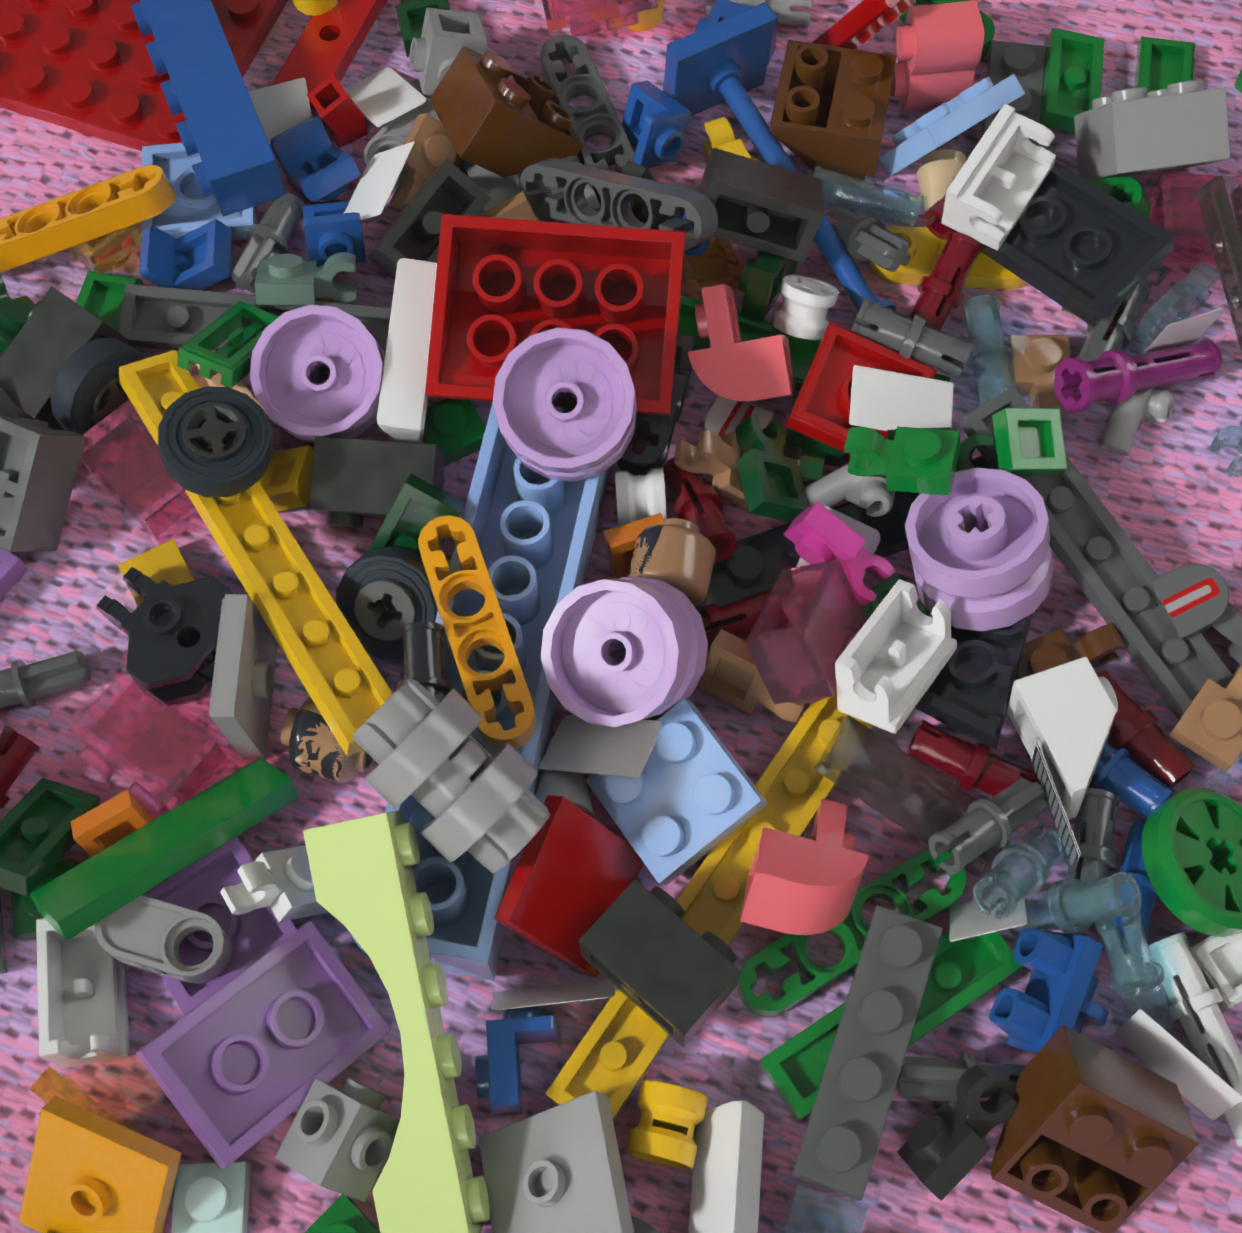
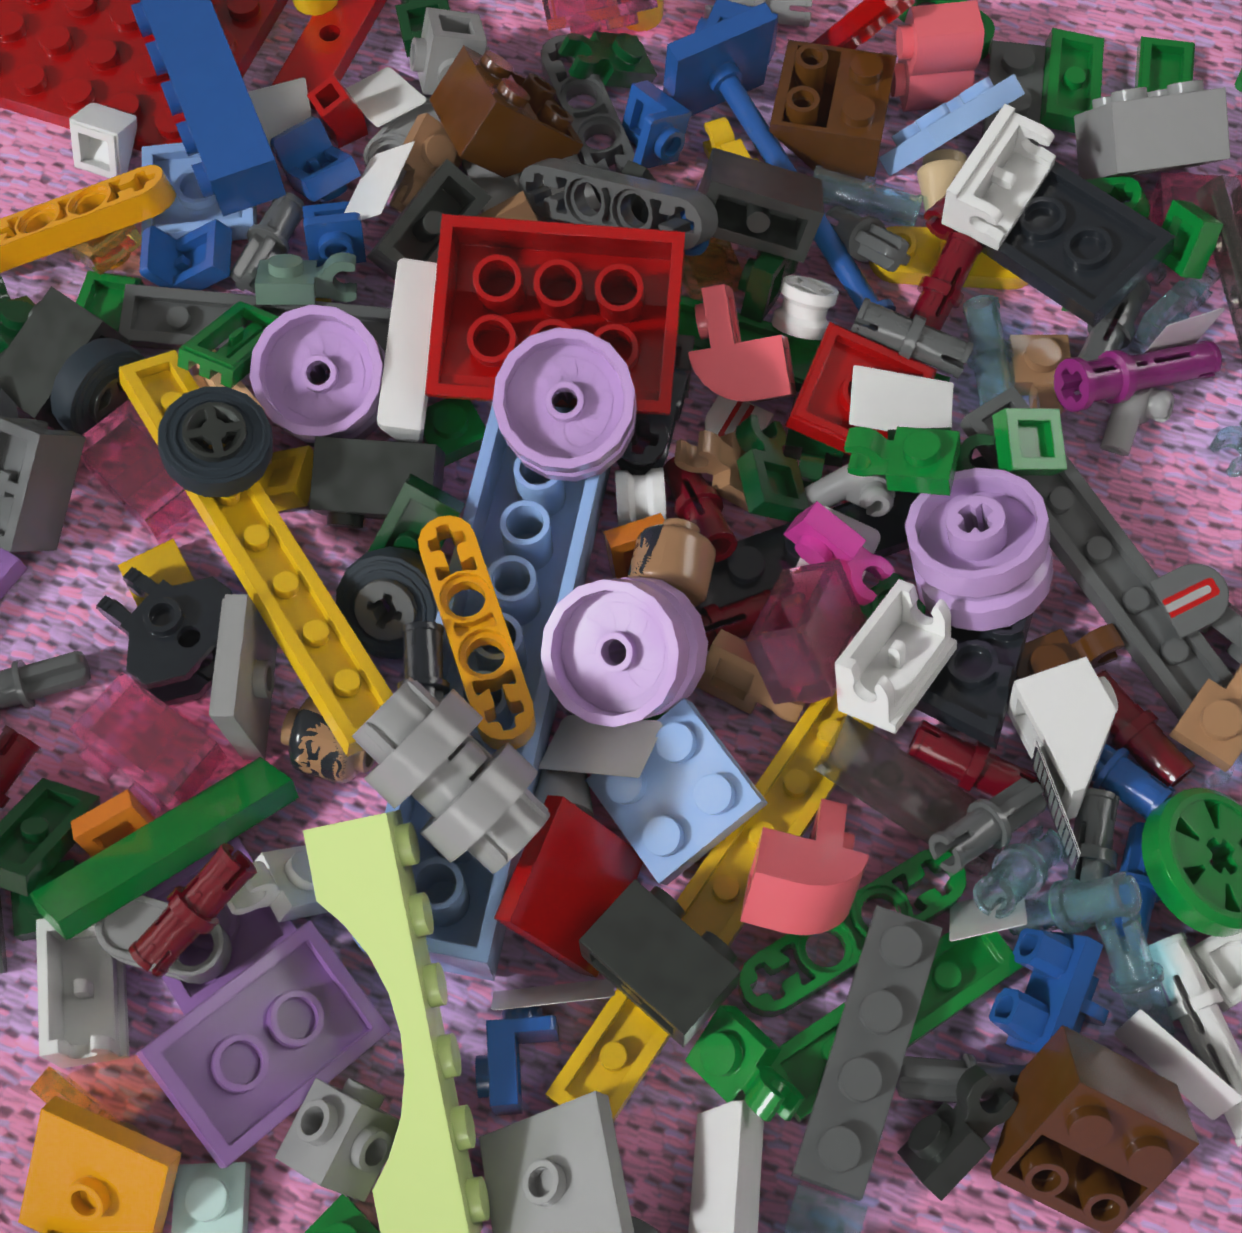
(102, 139): none -> white slope
(192, 910): none -> dark red pin
(612, 56): none -> dark green plate
(672, 1110): yellow wheel -> none
(738, 1062): none -> green plate
(1195, 238): none -> green plate

